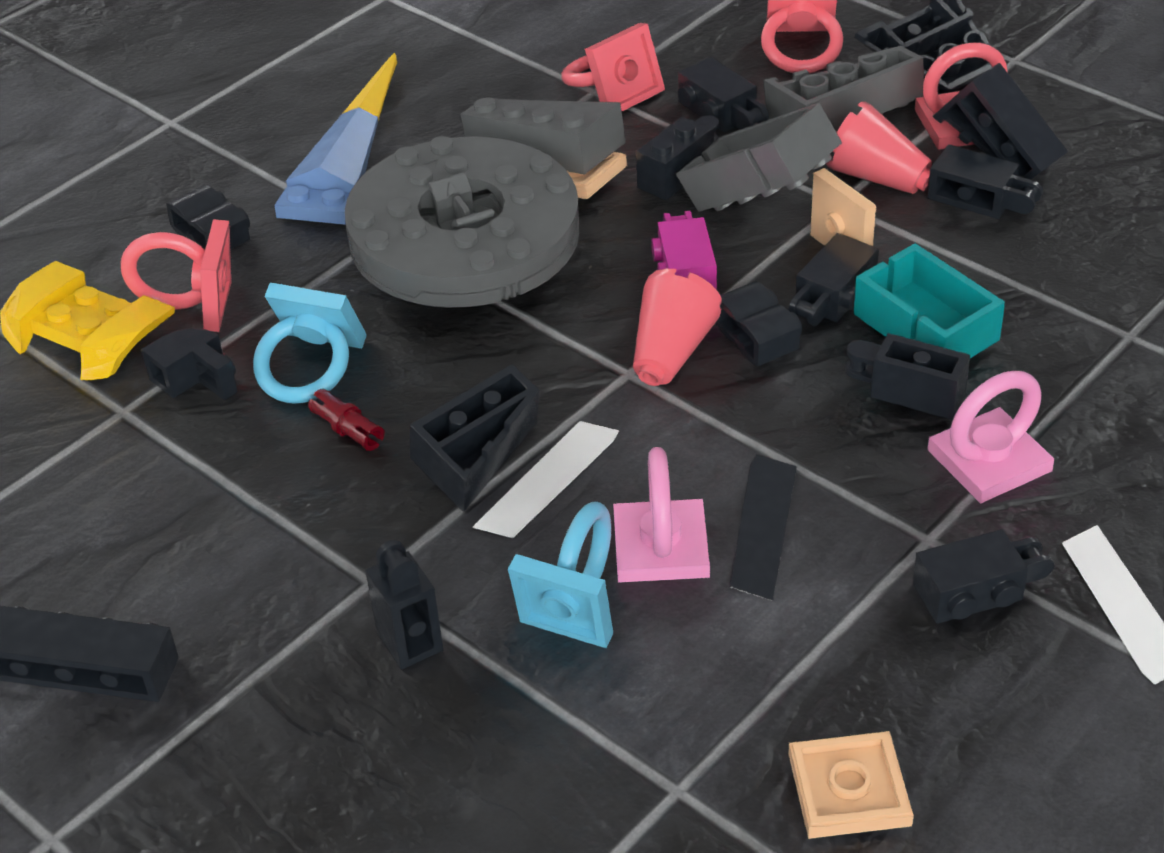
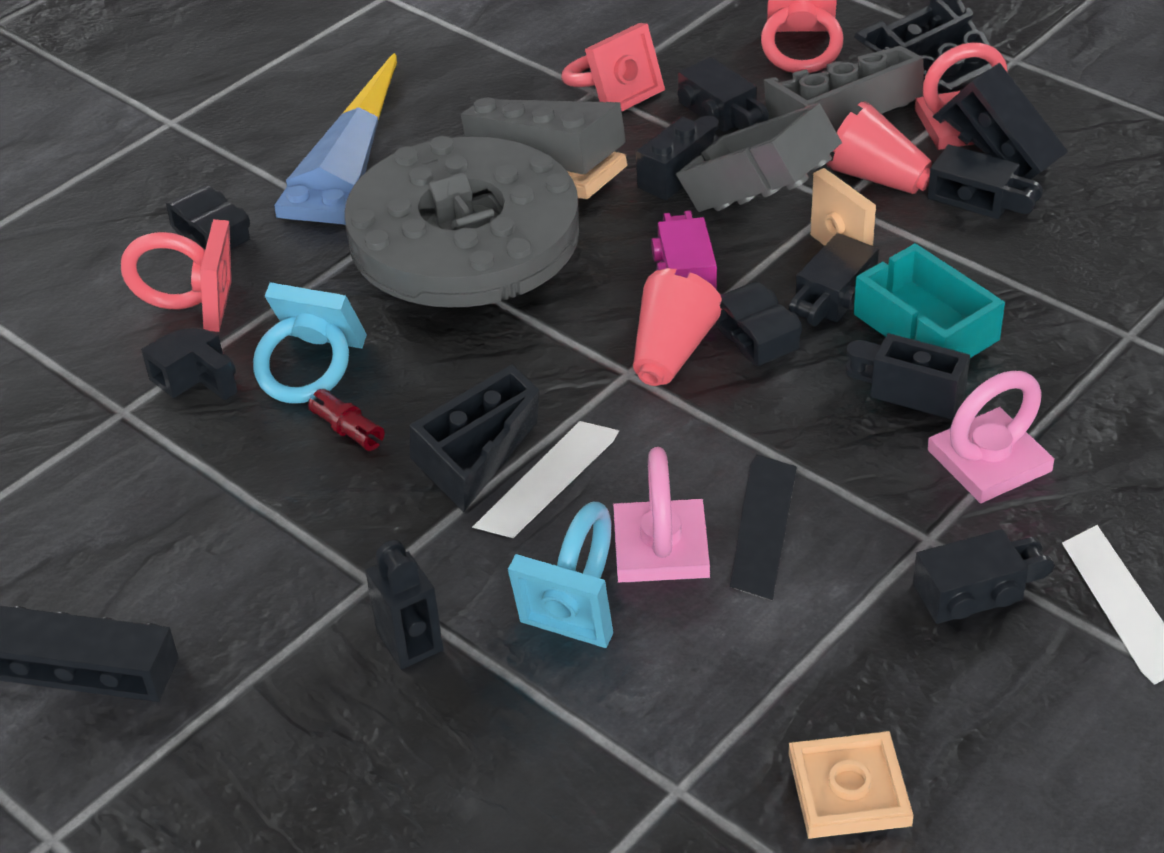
(80, 317): yellow piece -> none

